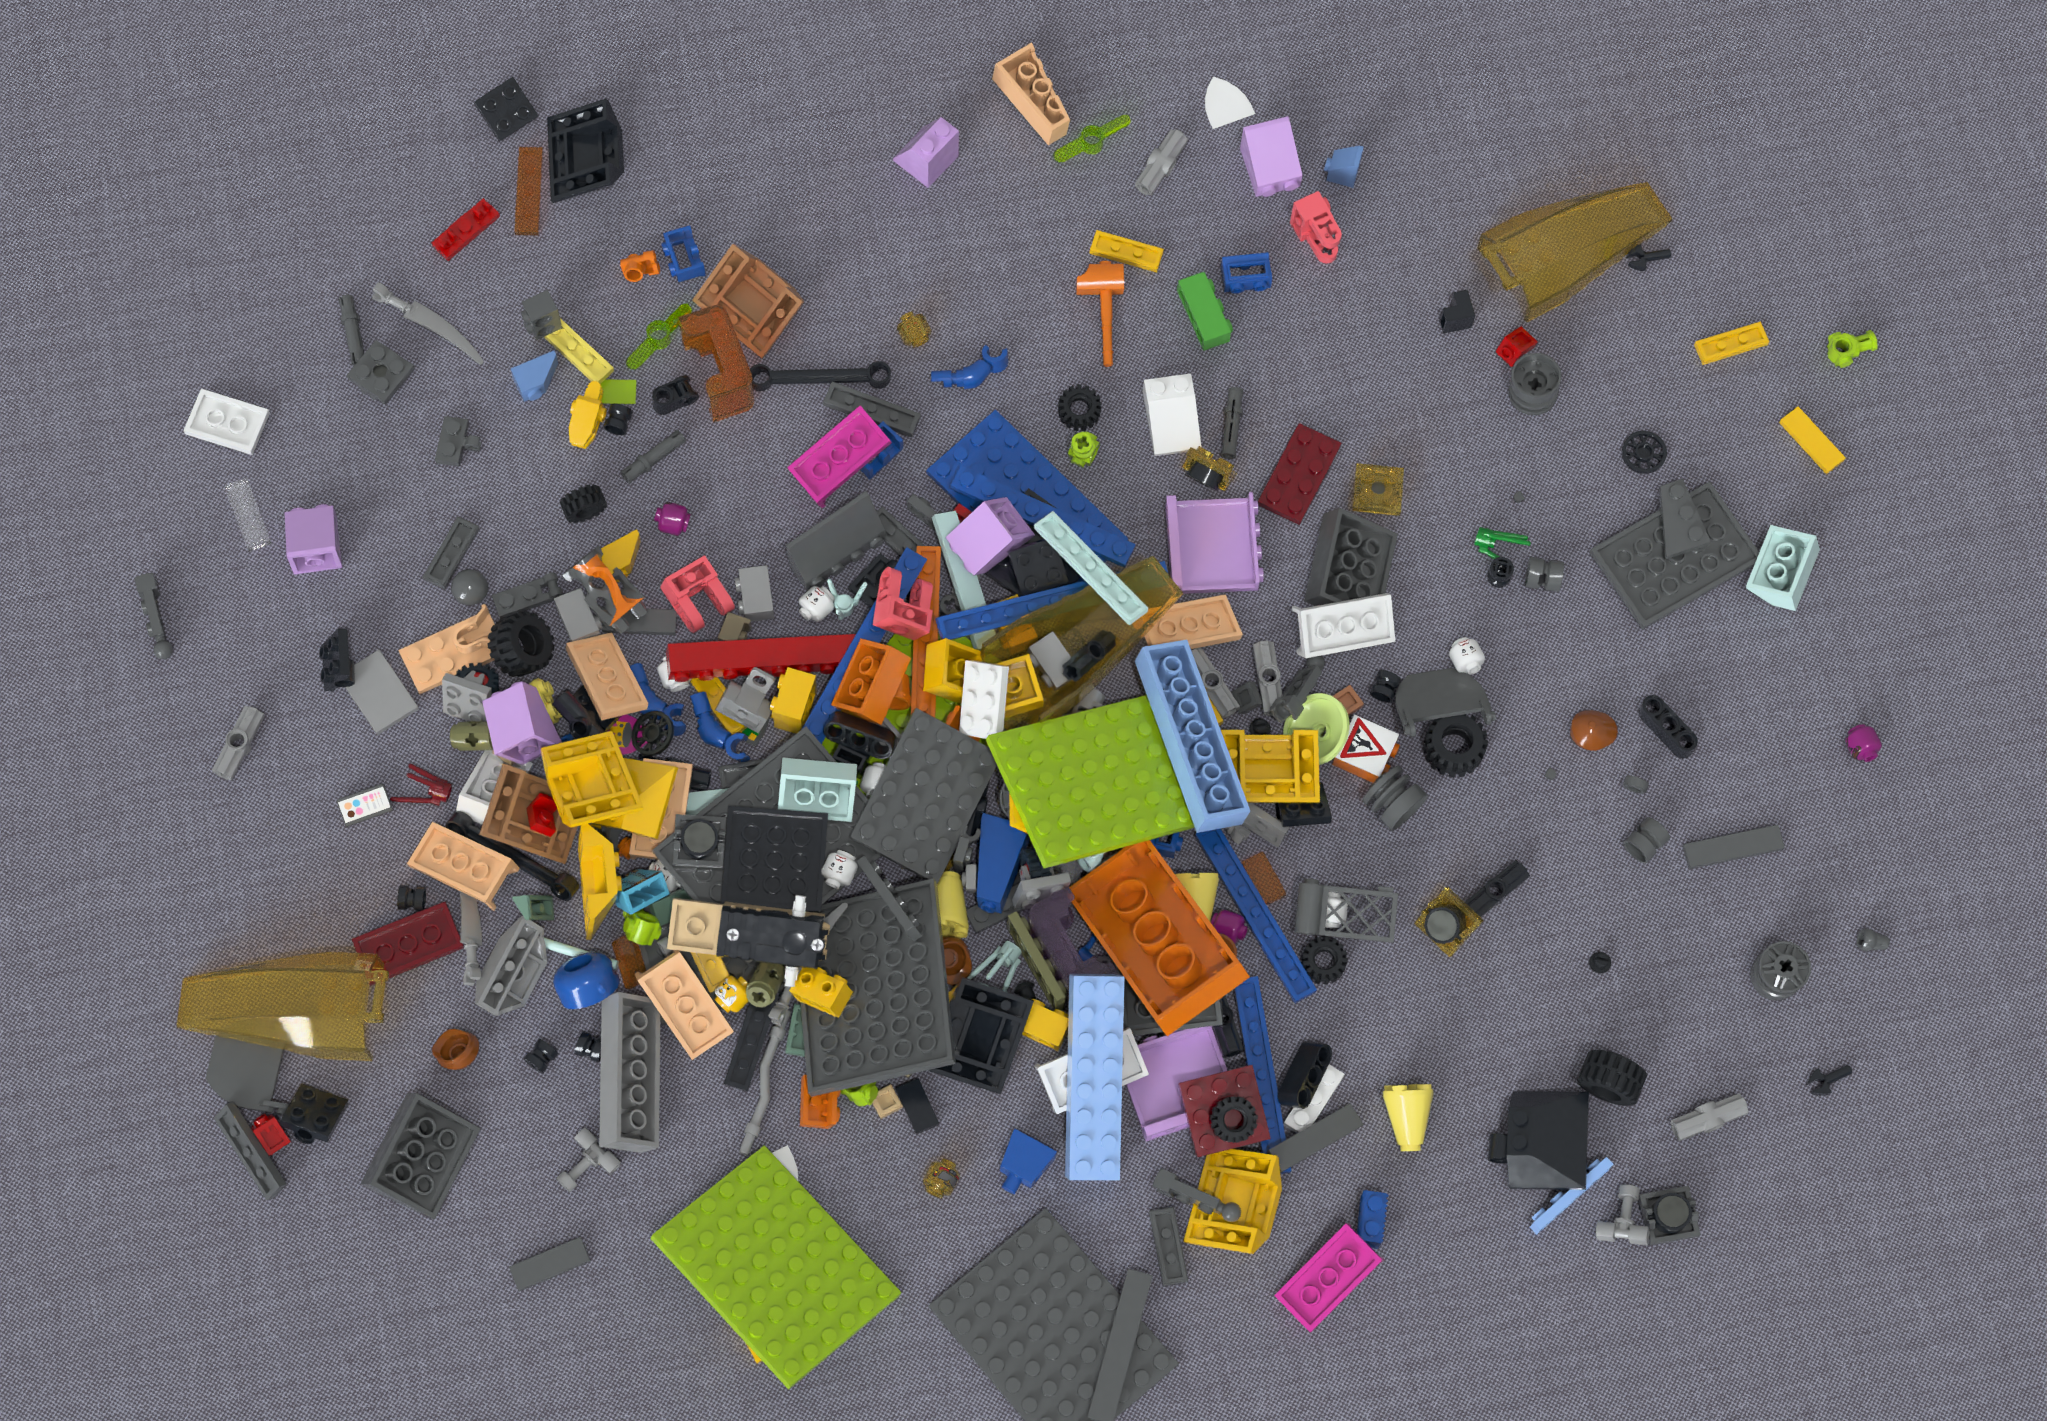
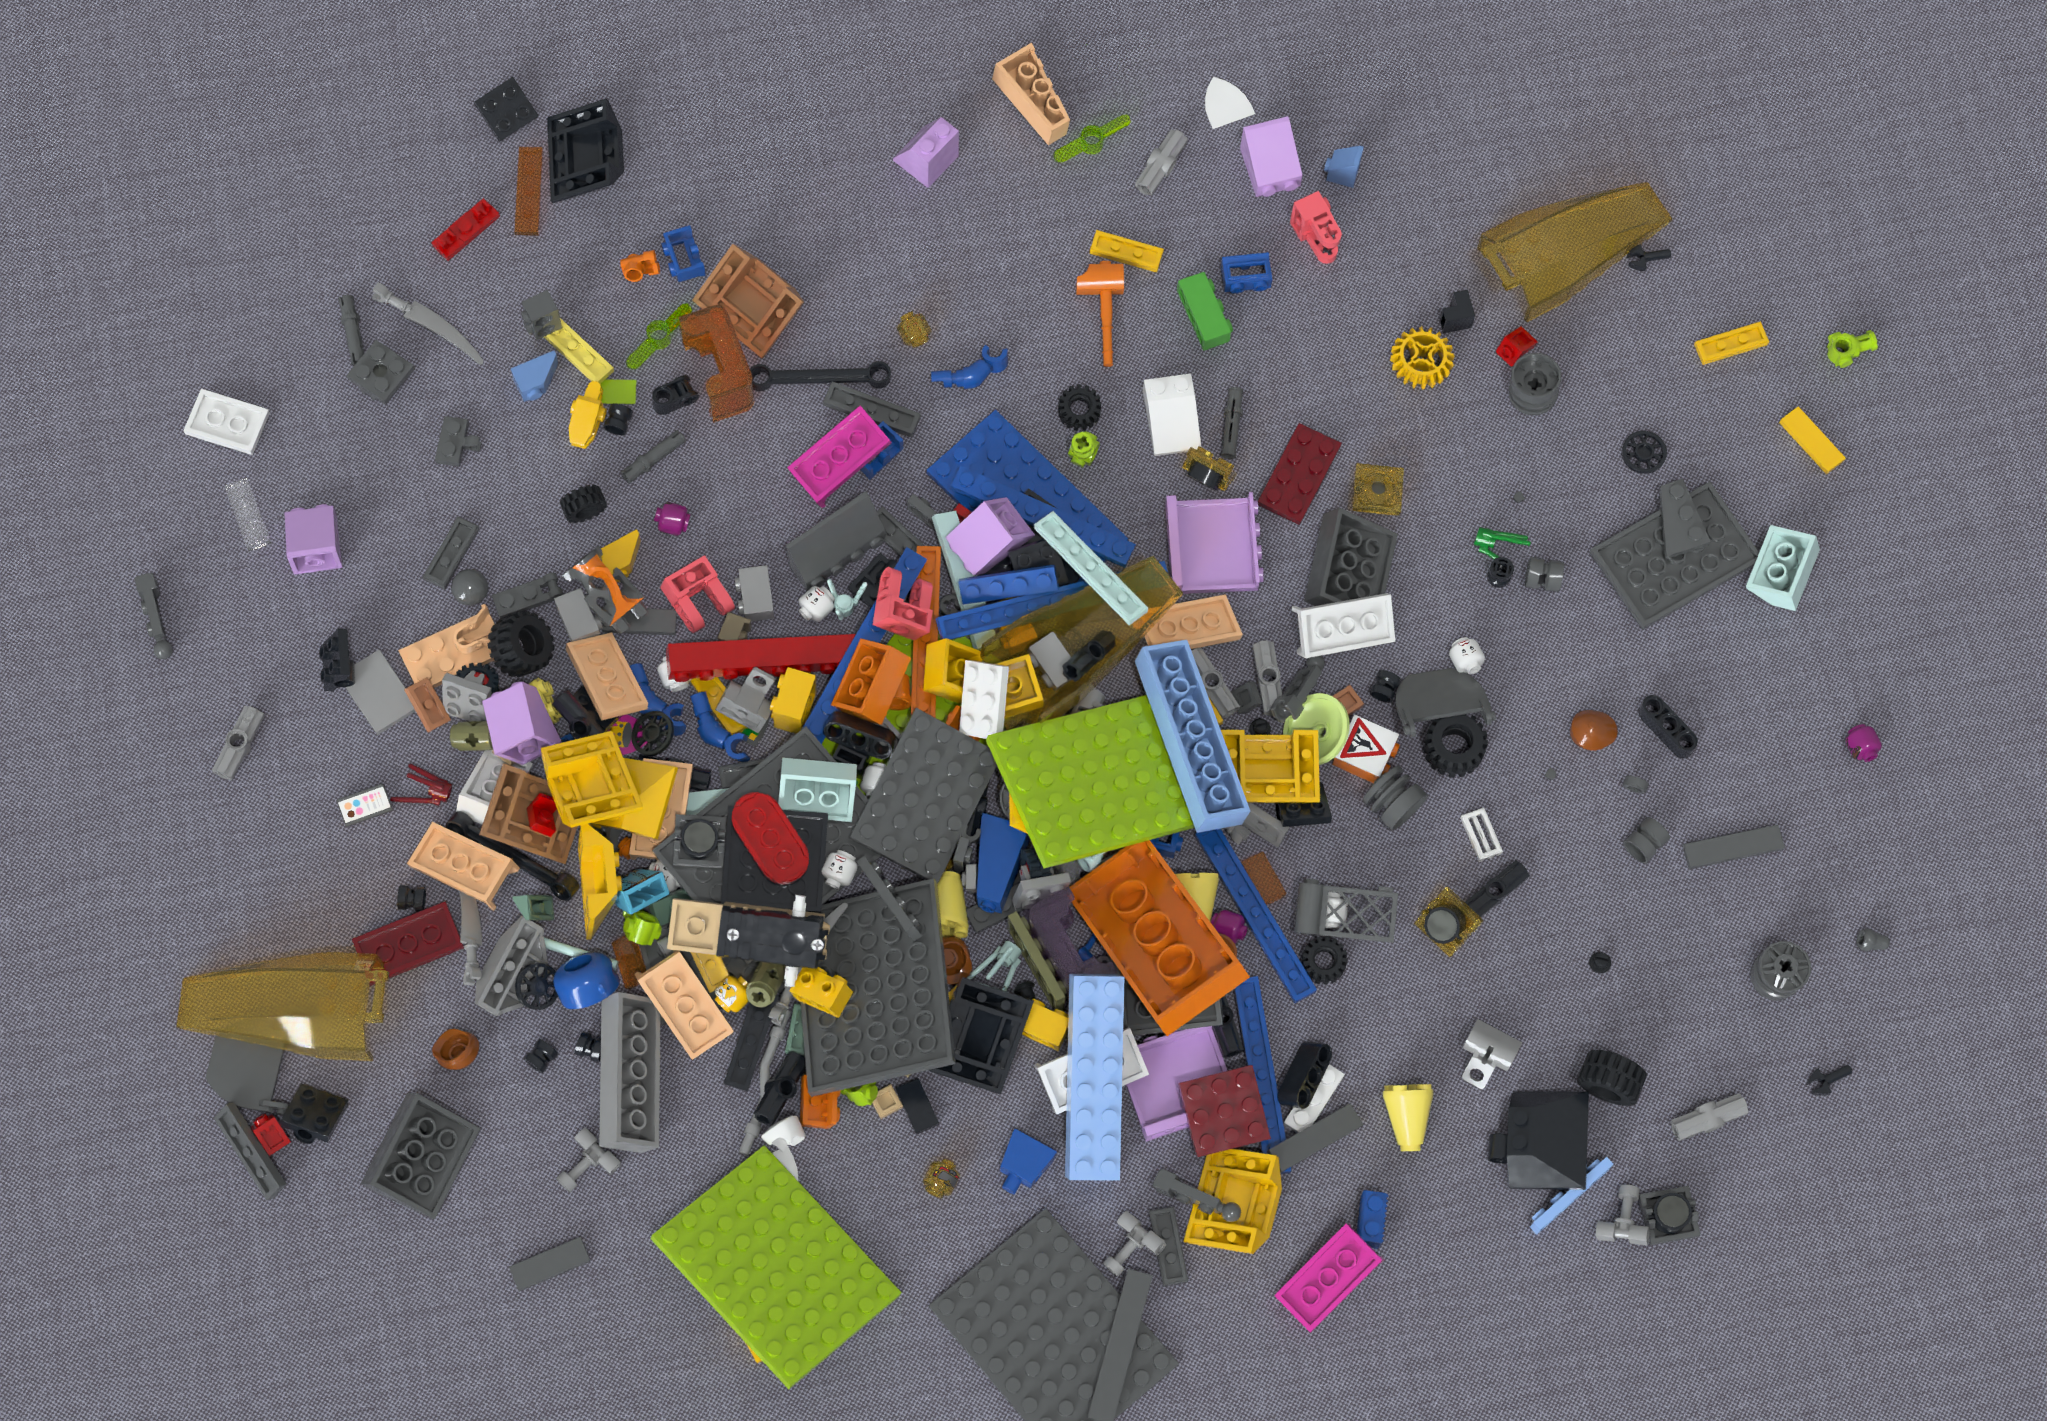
(427, 704): none -> nougat plate
(536, 986): none -> black wheel
(770, 838): none -> red tile
(776, 1098): none -> black piece
(784, 1133): none -> white hair
(1008, 584): none -> blue plate
(1138, 1238): none -> light grey bar
(1247, 1126): black tyre -> none
(1431, 373): none -> yellow gear
(1475, 844): none -> white tile
(1489, 1050): none -> light grey piece

